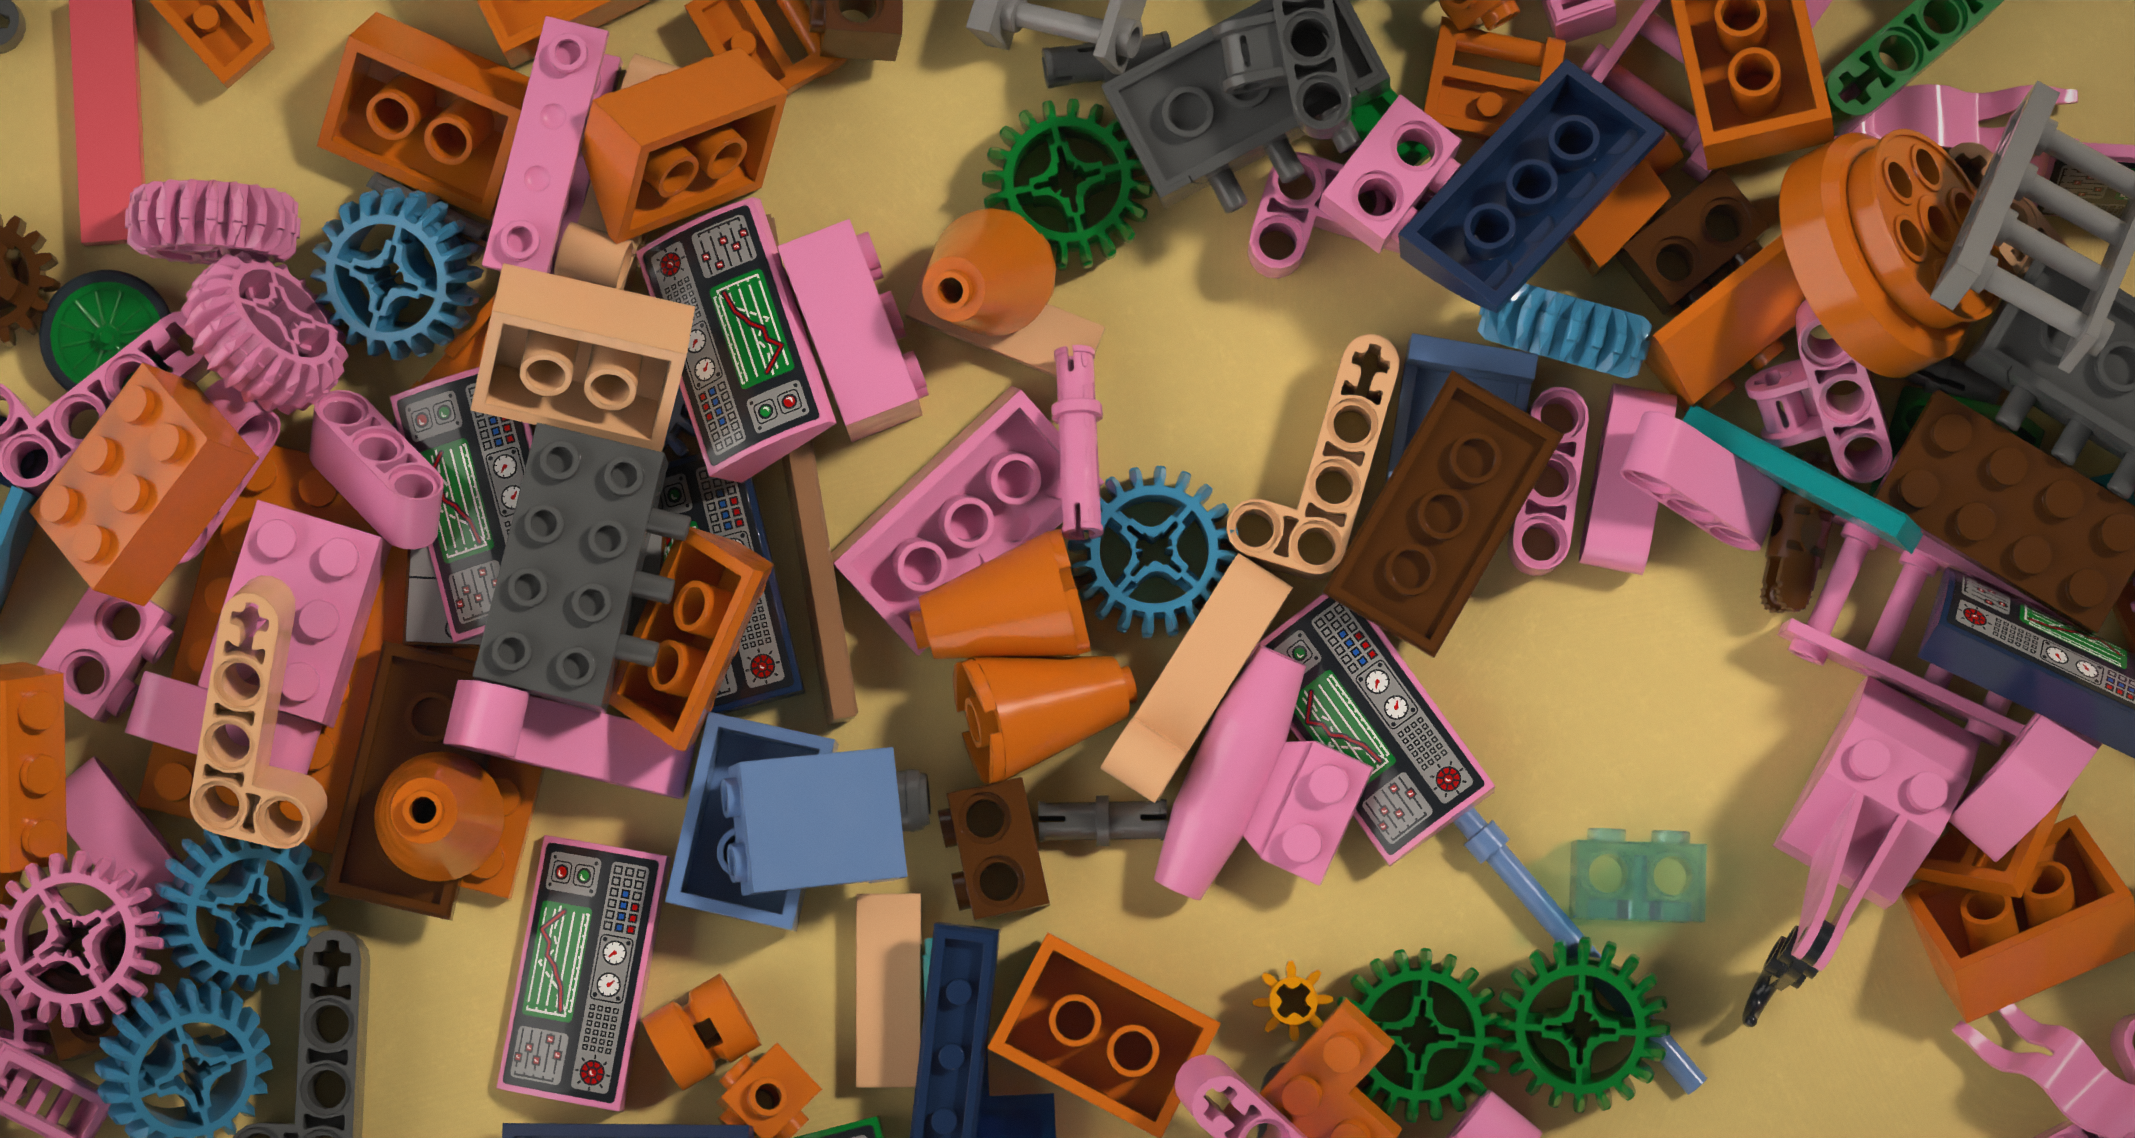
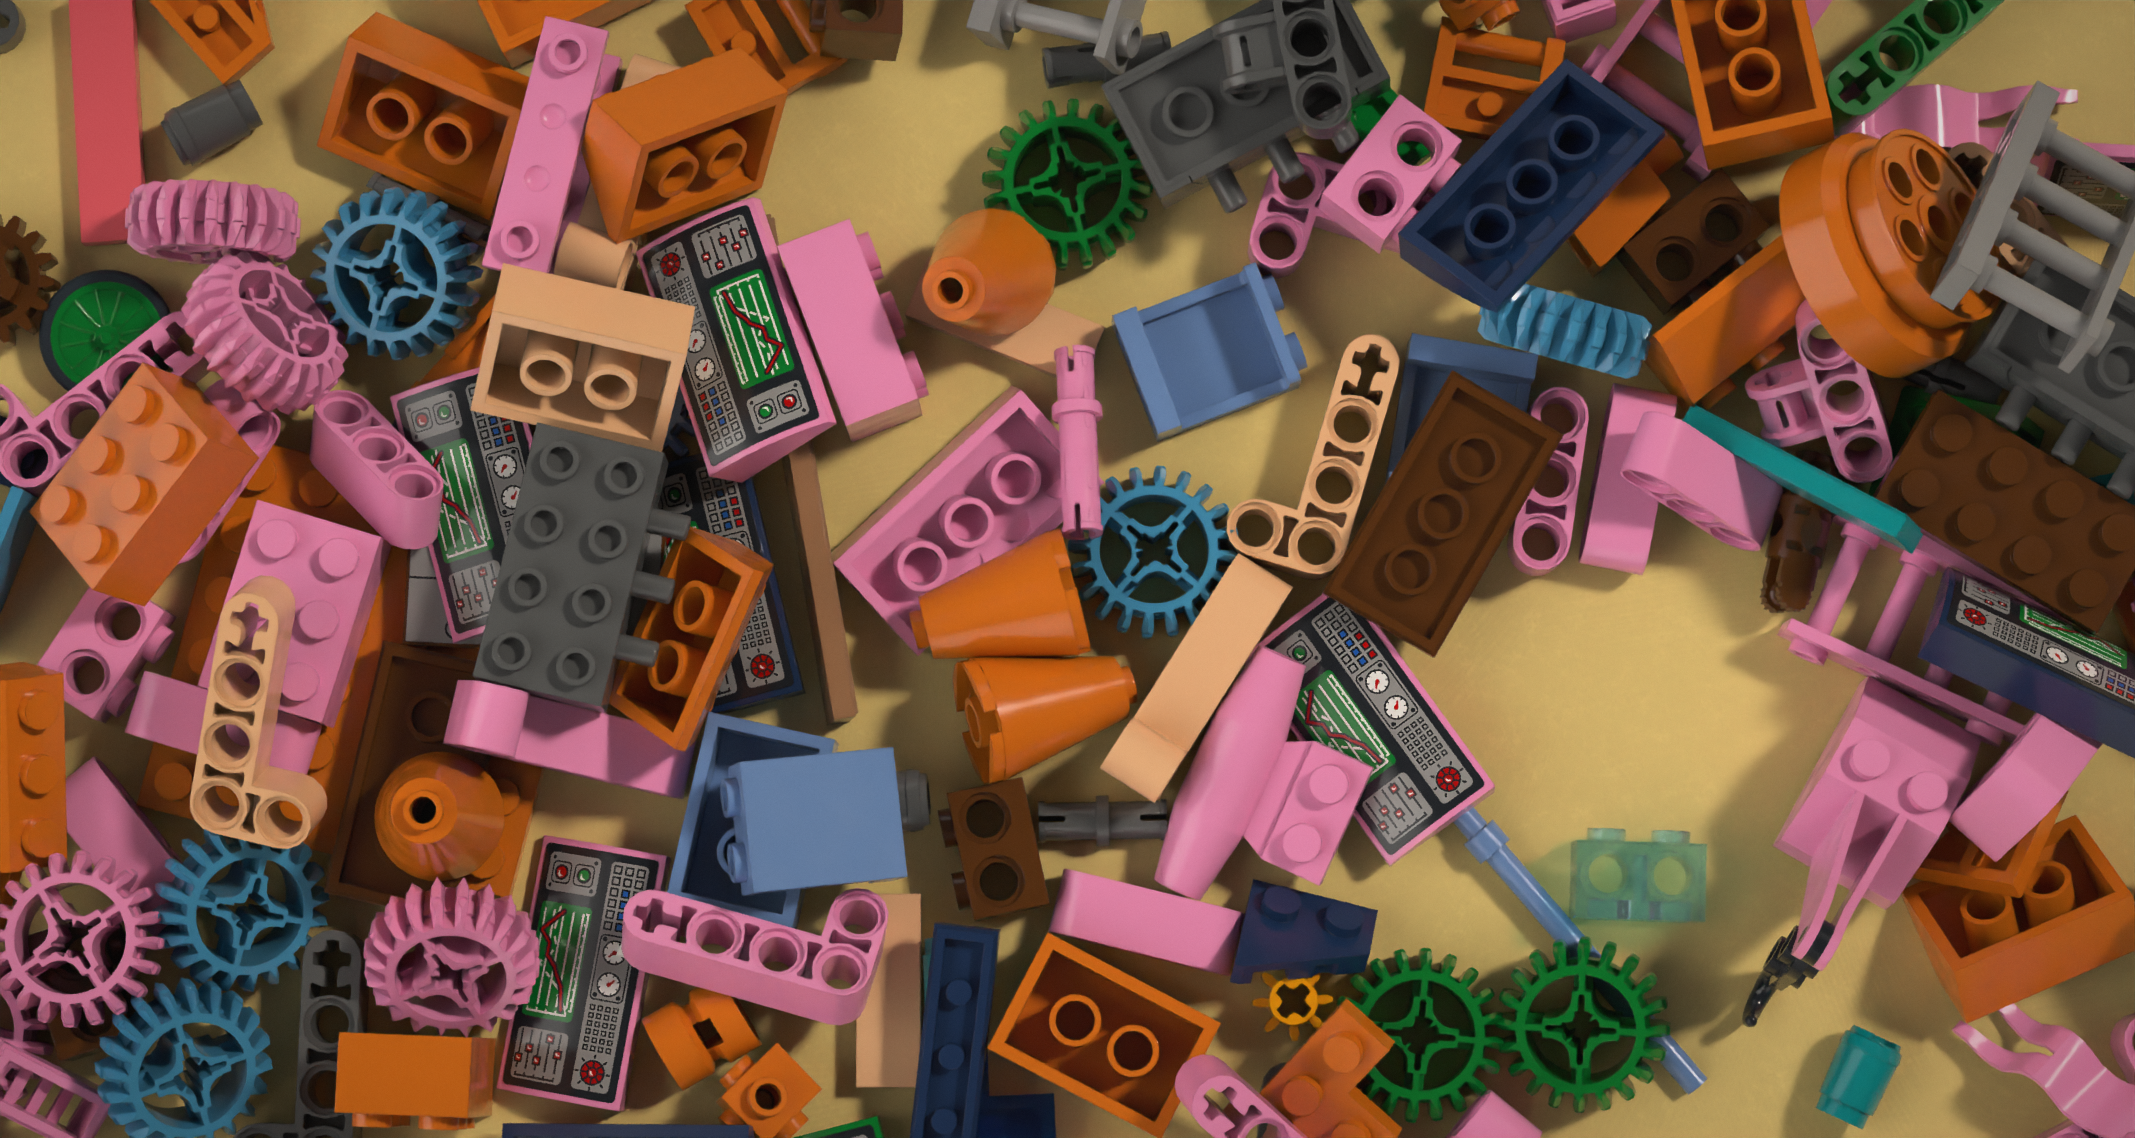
(210, 122): none -> dark grey piece
(403, 1076): none -> orange brick
(455, 942): none -> bright pink gear
(753, 943): none -> bright pink beam
(1146, 922): none -> bright pink beam
(1209, 352): none -> medium blue panel
(1301, 934): none -> dark blue wing
(1858, 1076): none -> teal piece

